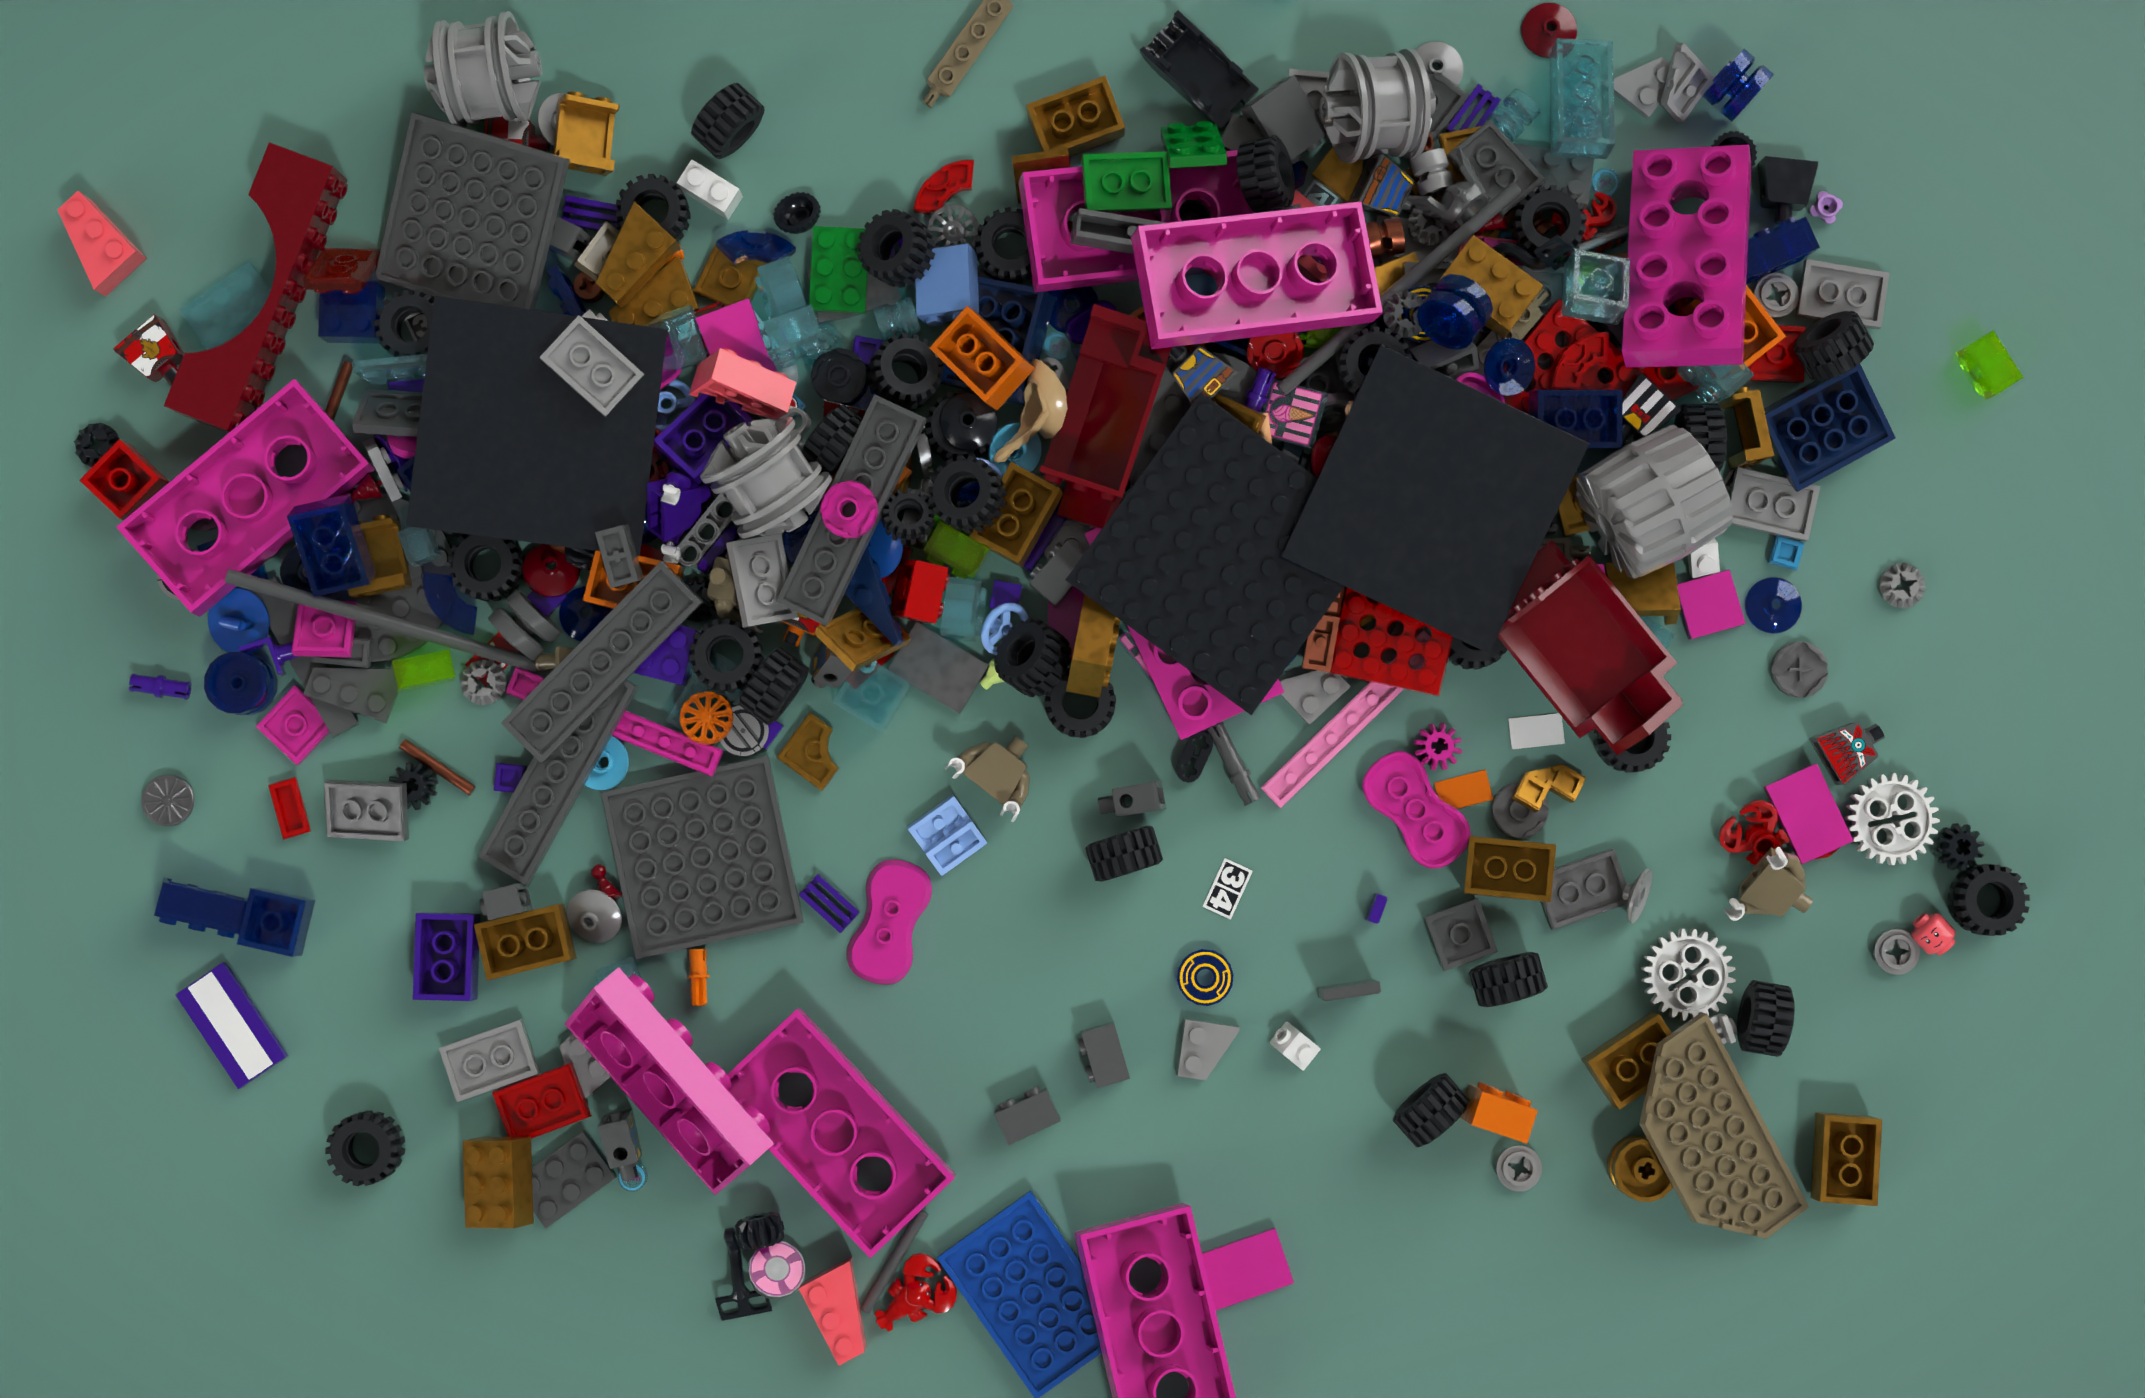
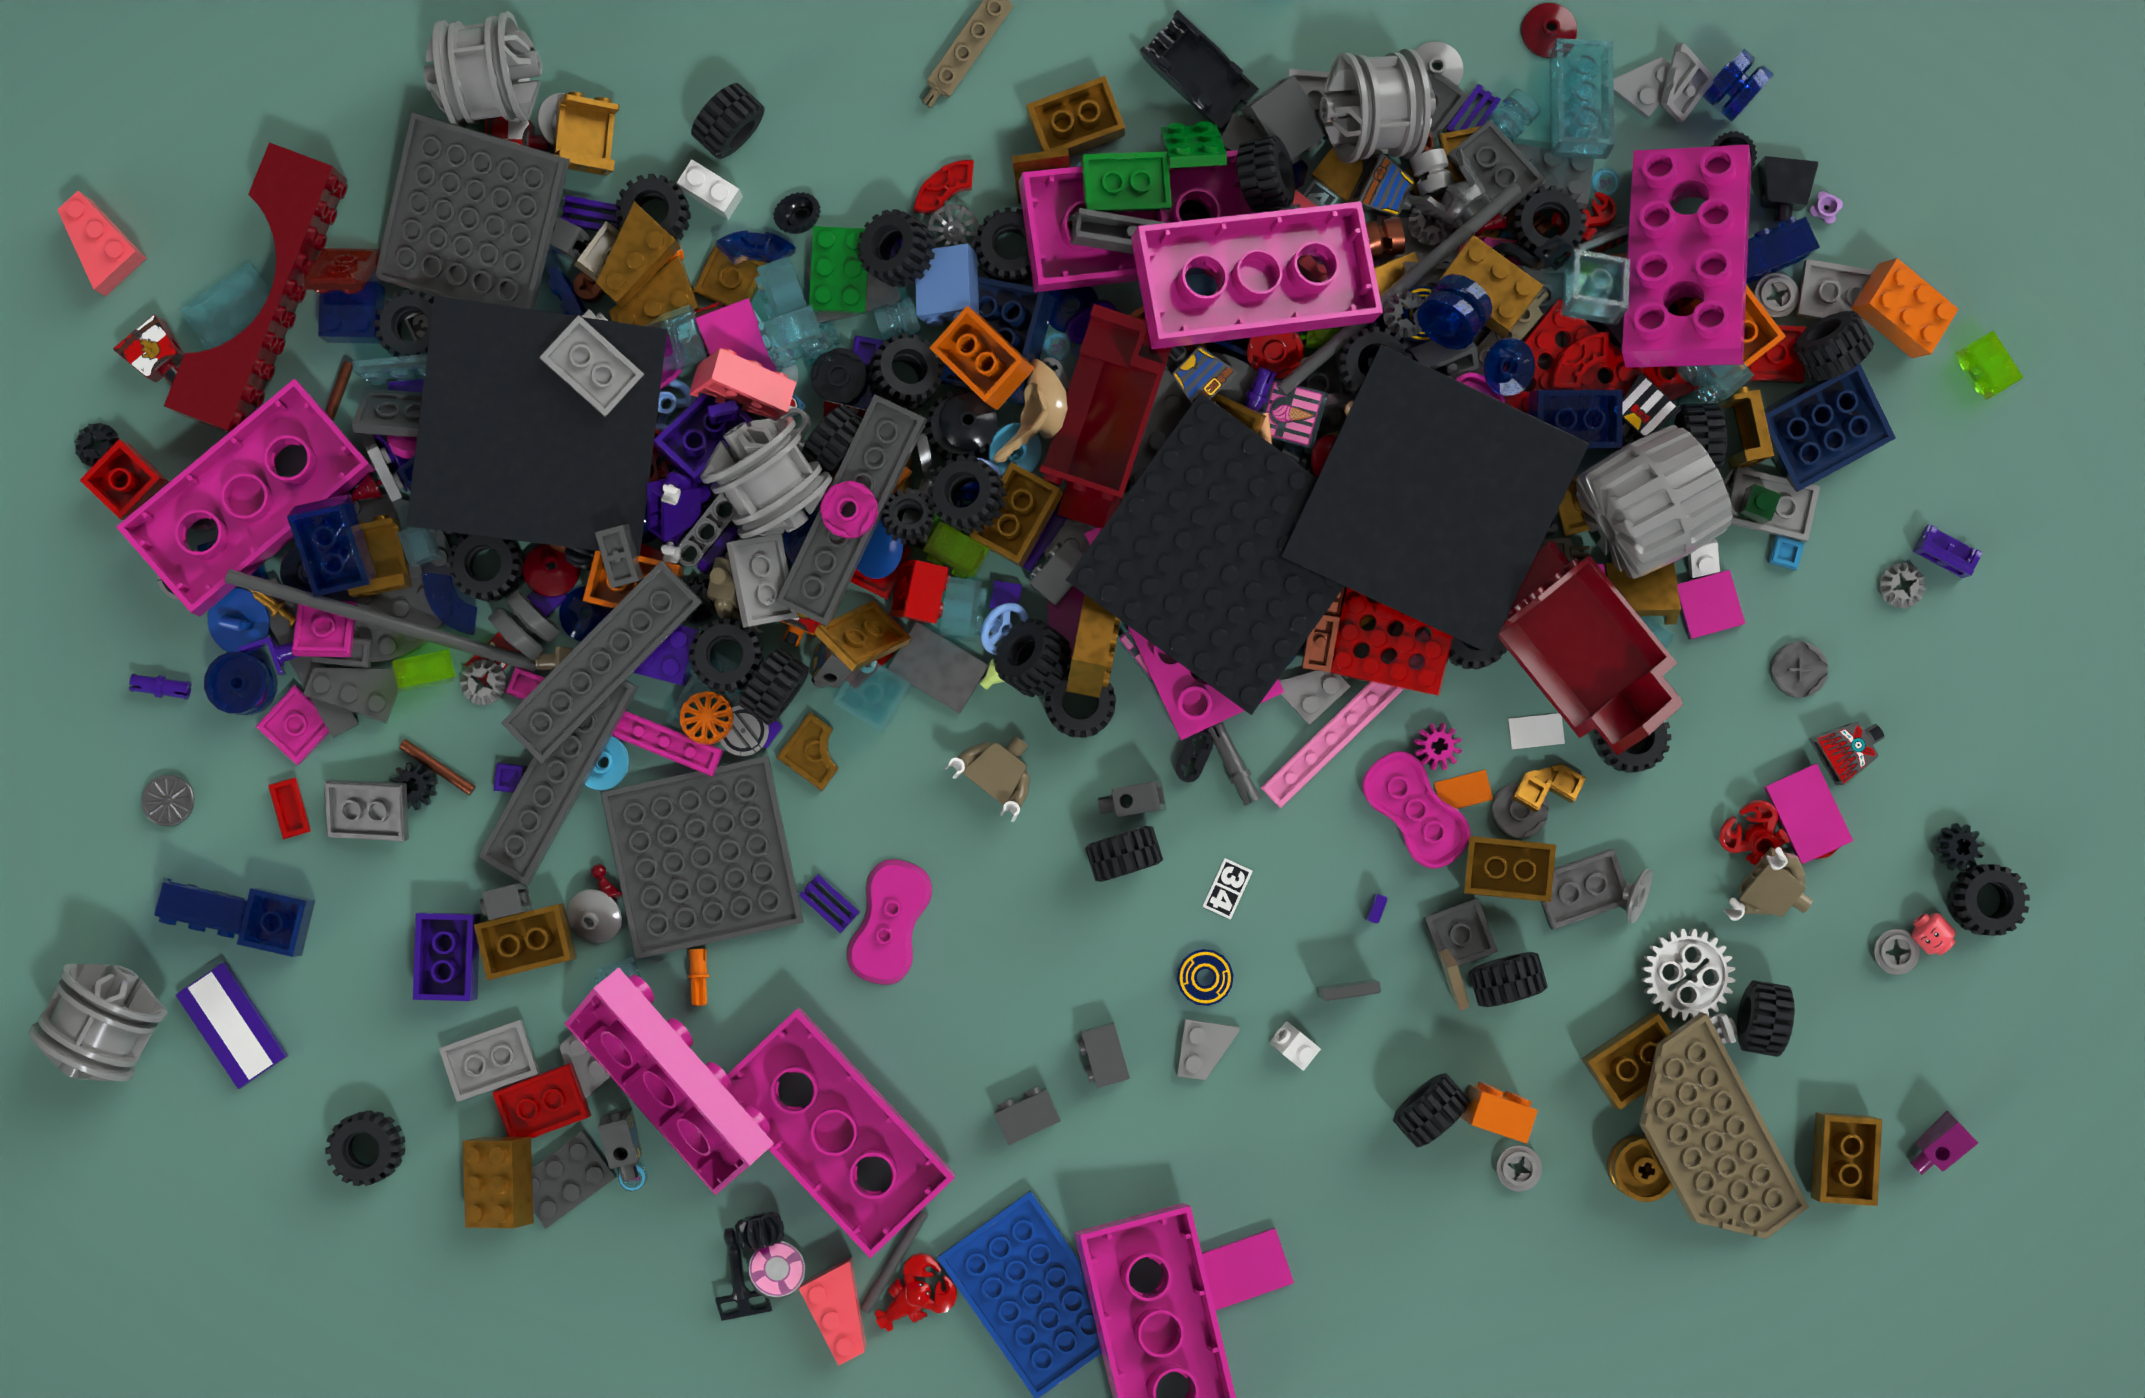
(98, 1022): none -> light grey wheel
(274, 606): none -> pearl gold piece
(723, 412): none -> dark purple tile
(872, 598): dark blue wing -> none
(947, 835): light blue slope -> none
(1454, 979): none -> dark tan tile
(1758, 504): none -> dark green brick
(1760, 609): clear blue dish -> none
(1886, 795): white gear -> none
(1904, 308): none -> orange brick
(1947, 552): none -> dark purple hinge
(1952, 1140): none -> magenta torso

